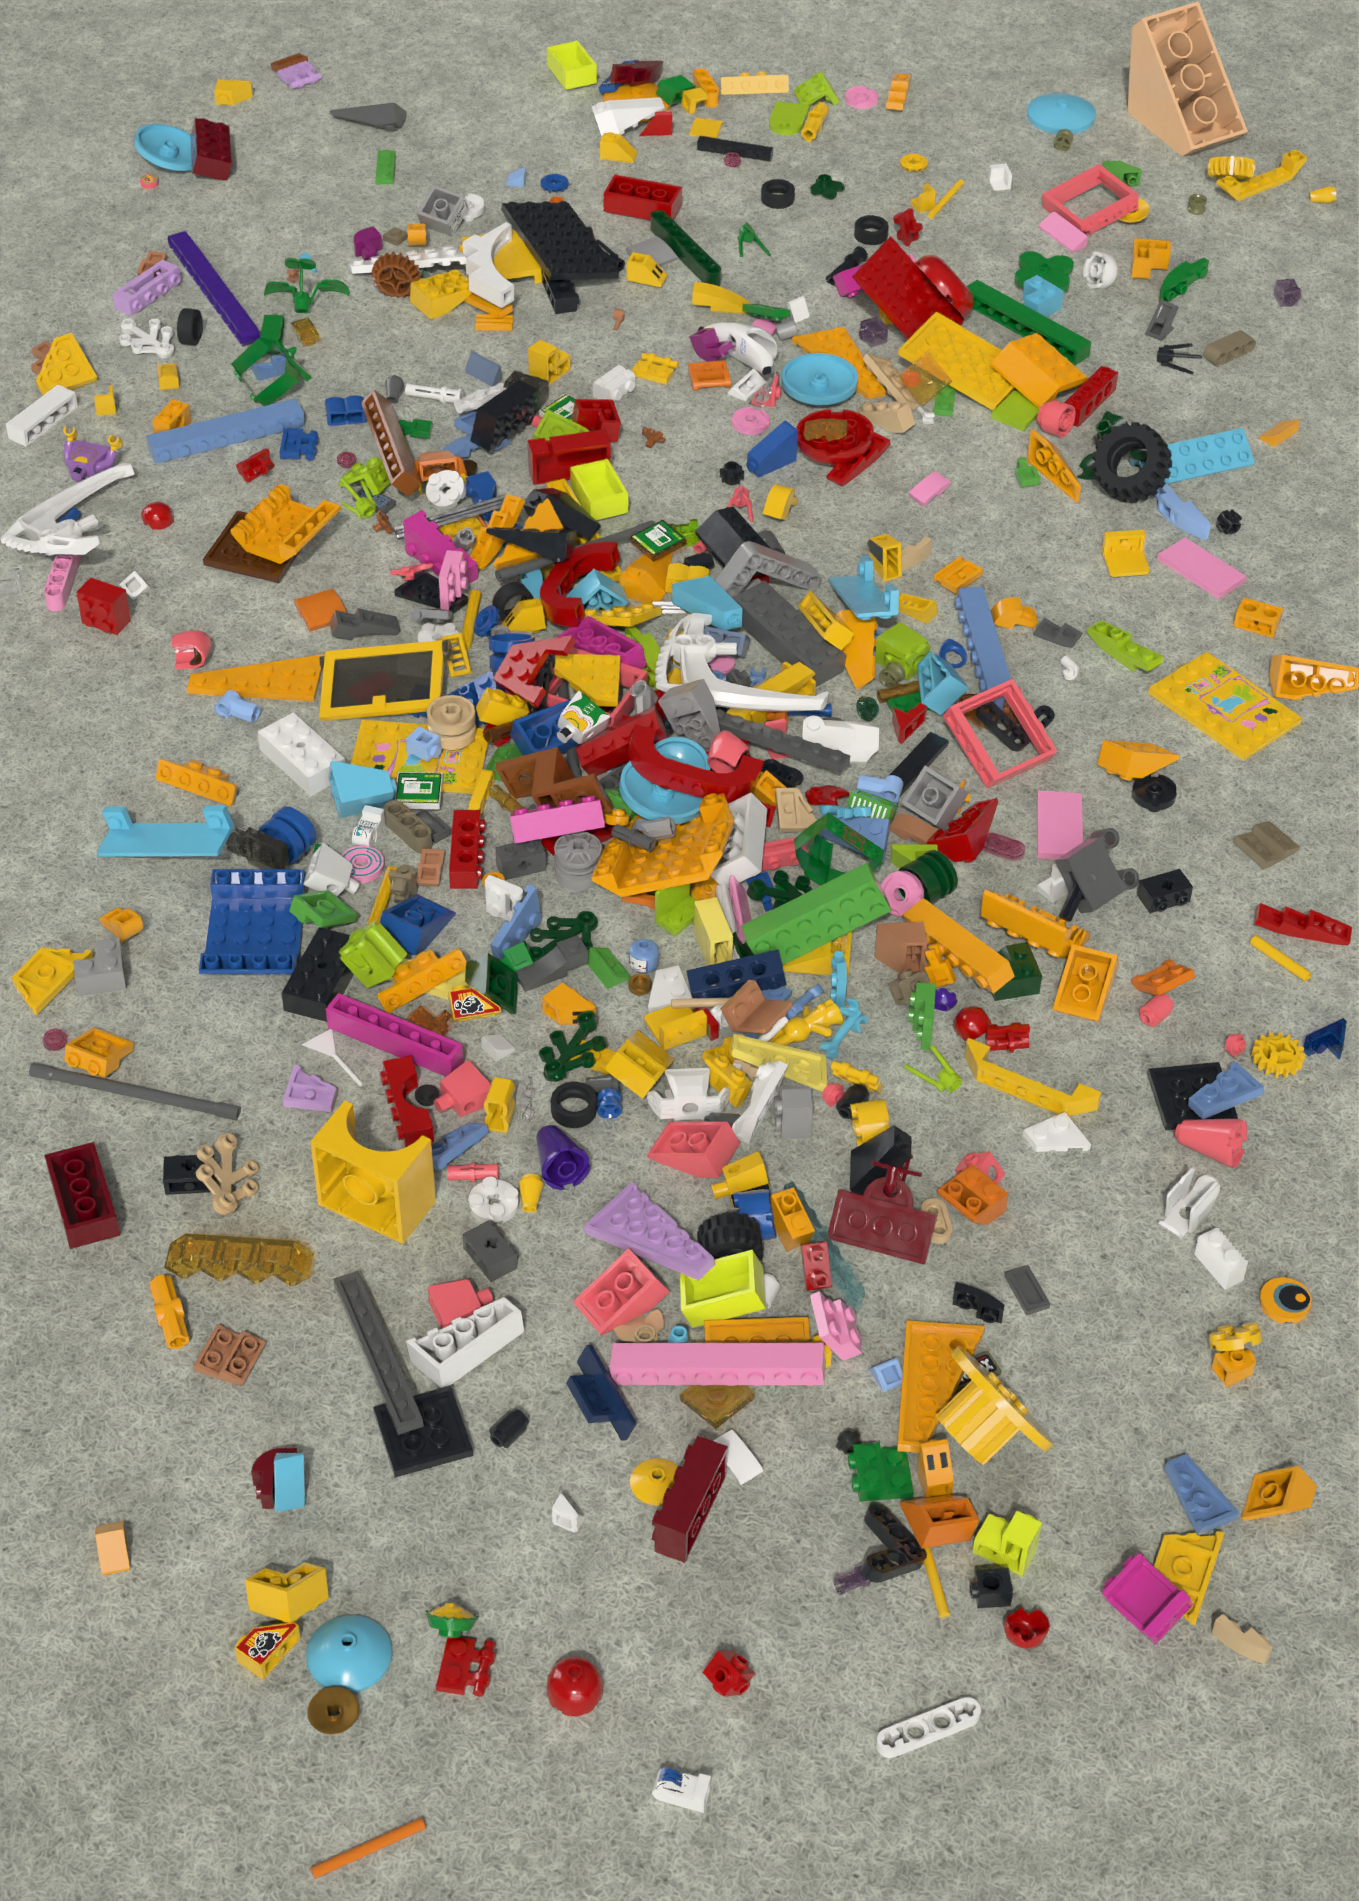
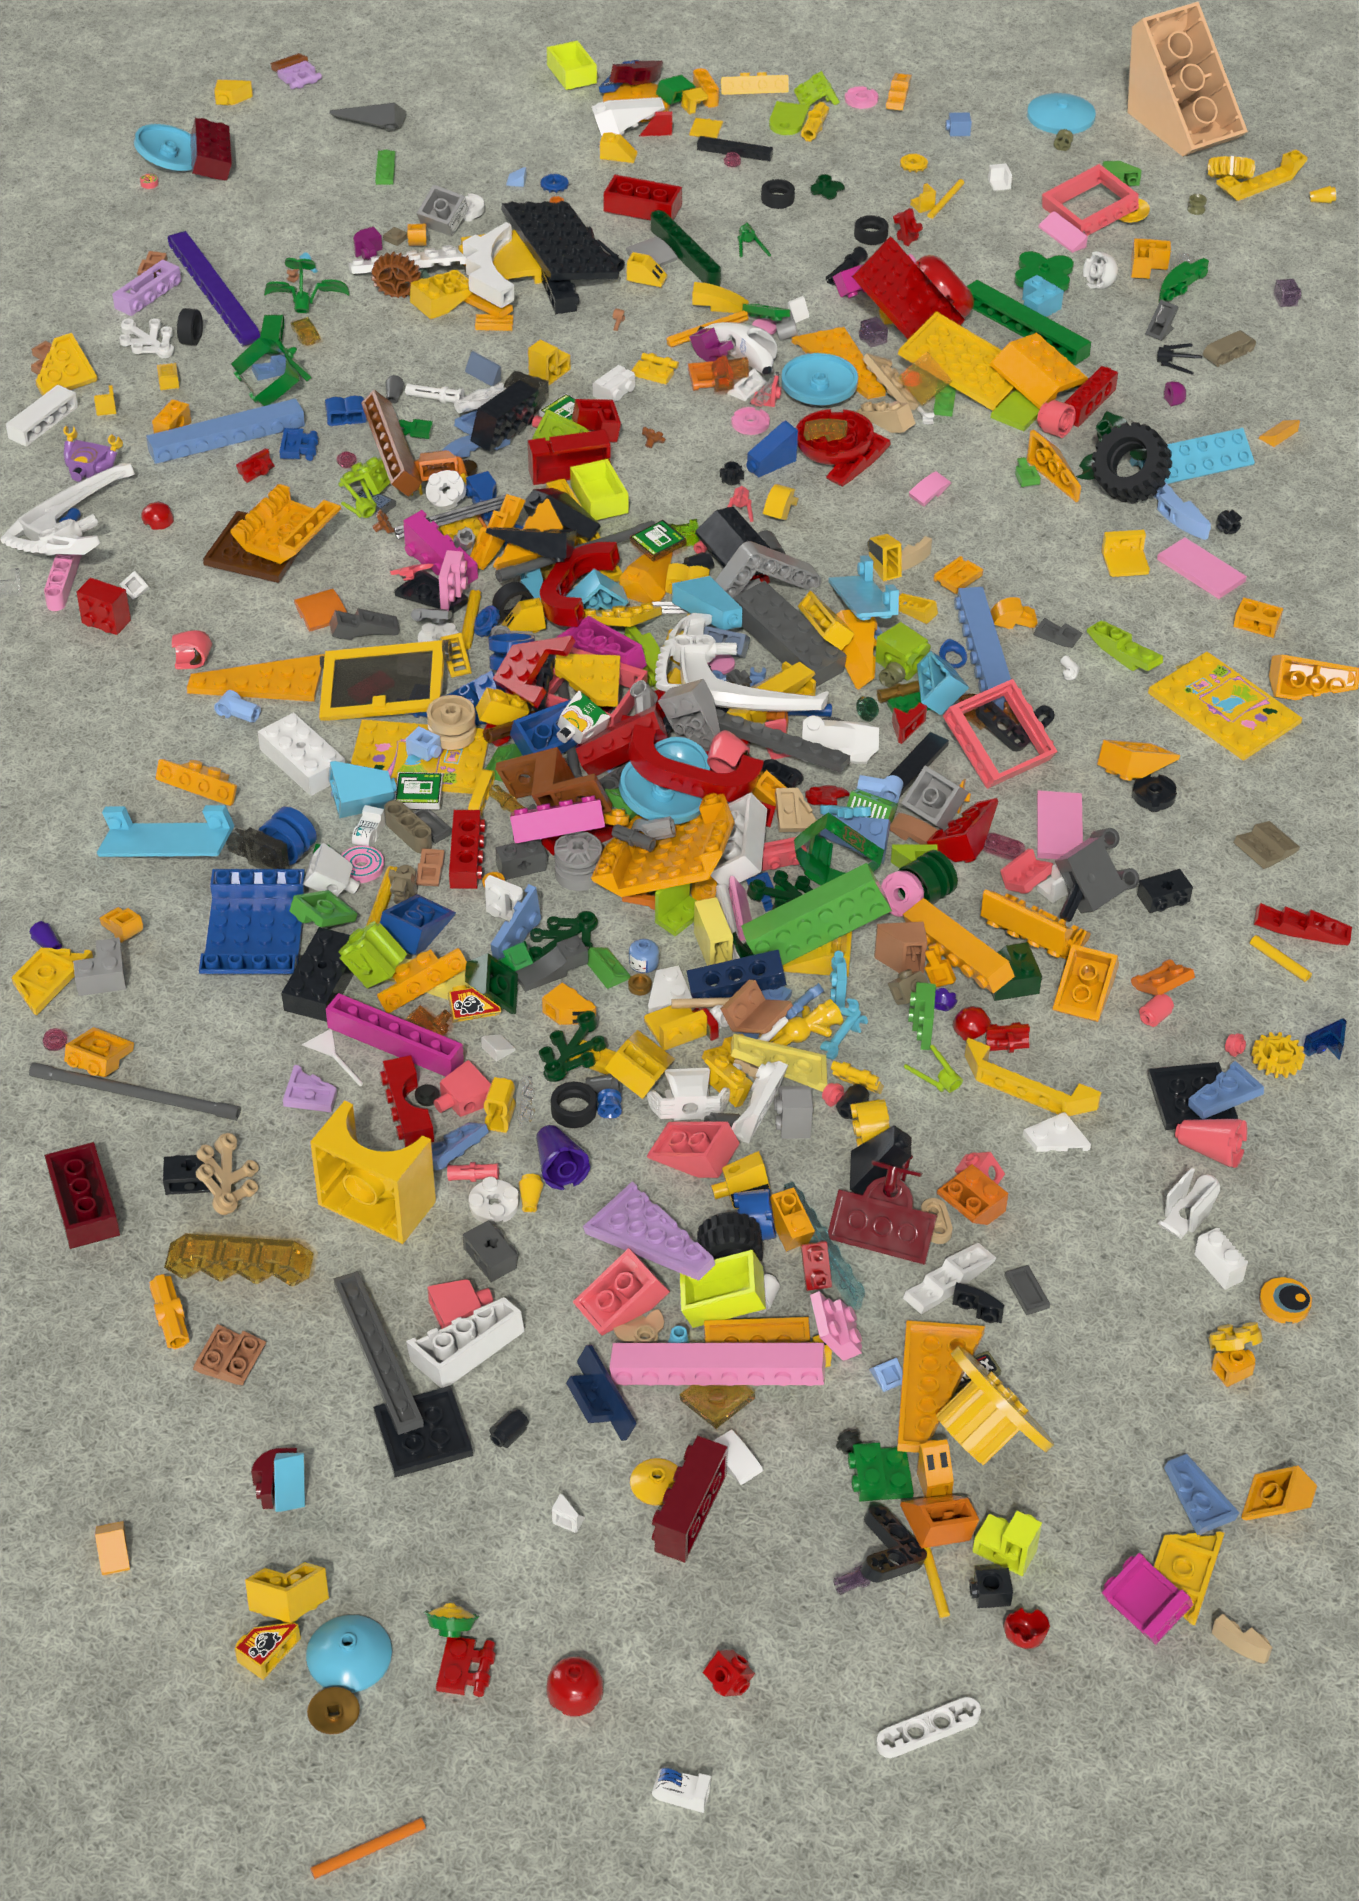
(44, 935): none -> dark purple cone
(683, 337): none -> light orange axle
(725, 371): none -> clear orange brick
(941, 1282): none -> white slope
(959, 124): none -> medium blue brick
(1025, 872): none -> coral bracket
(1174, 393): none -> magenta piece

